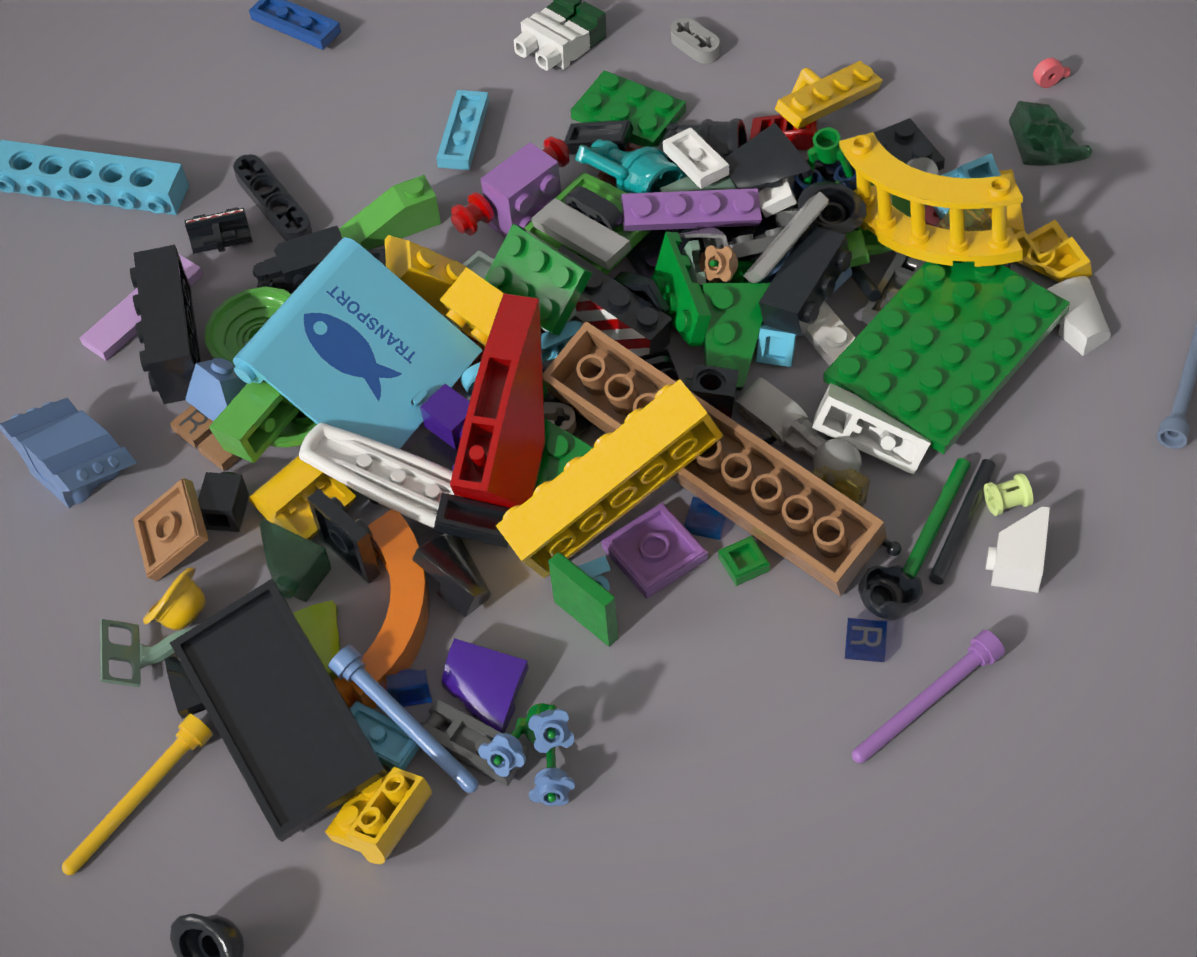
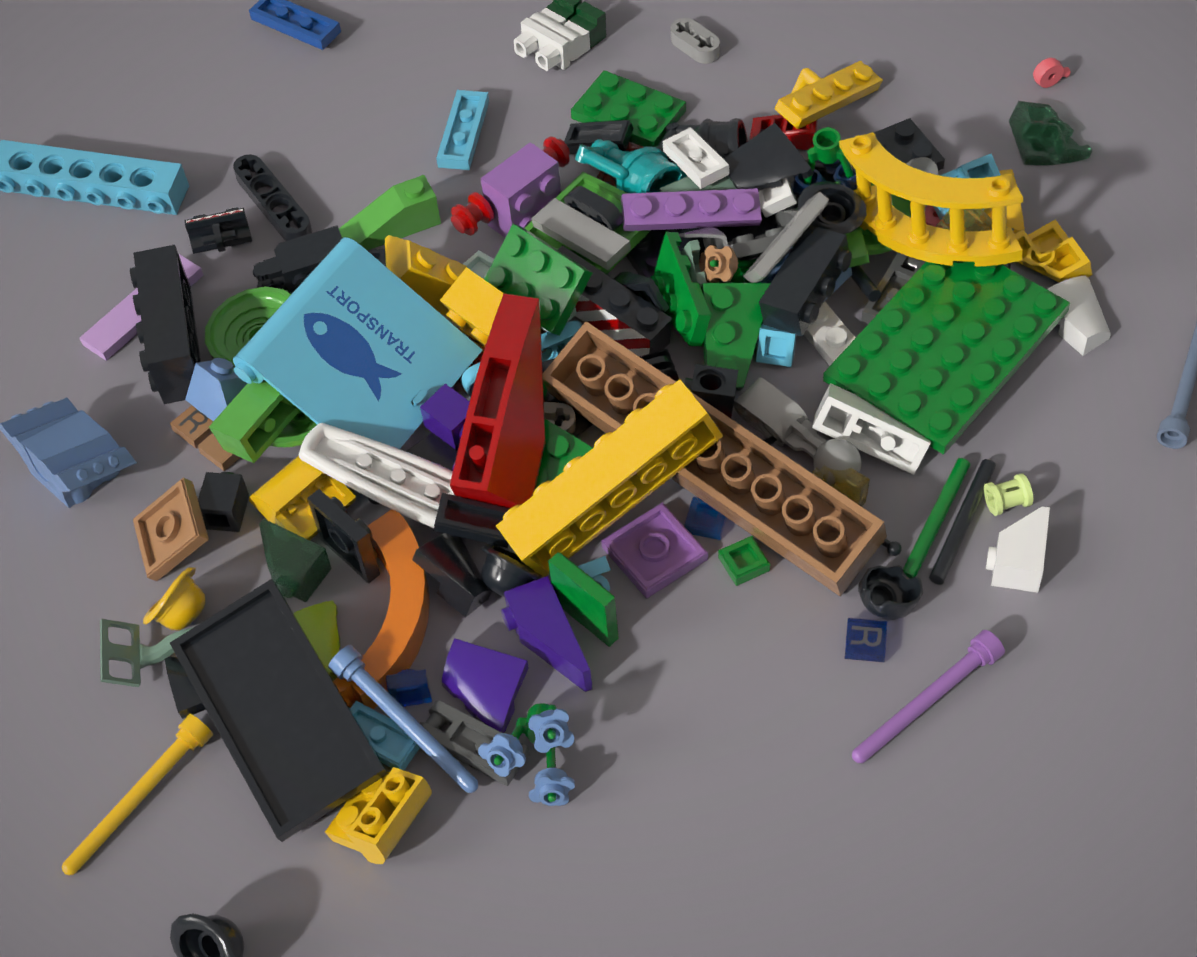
(505, 570): none -> black hat
(545, 629): none -> dark purple slope

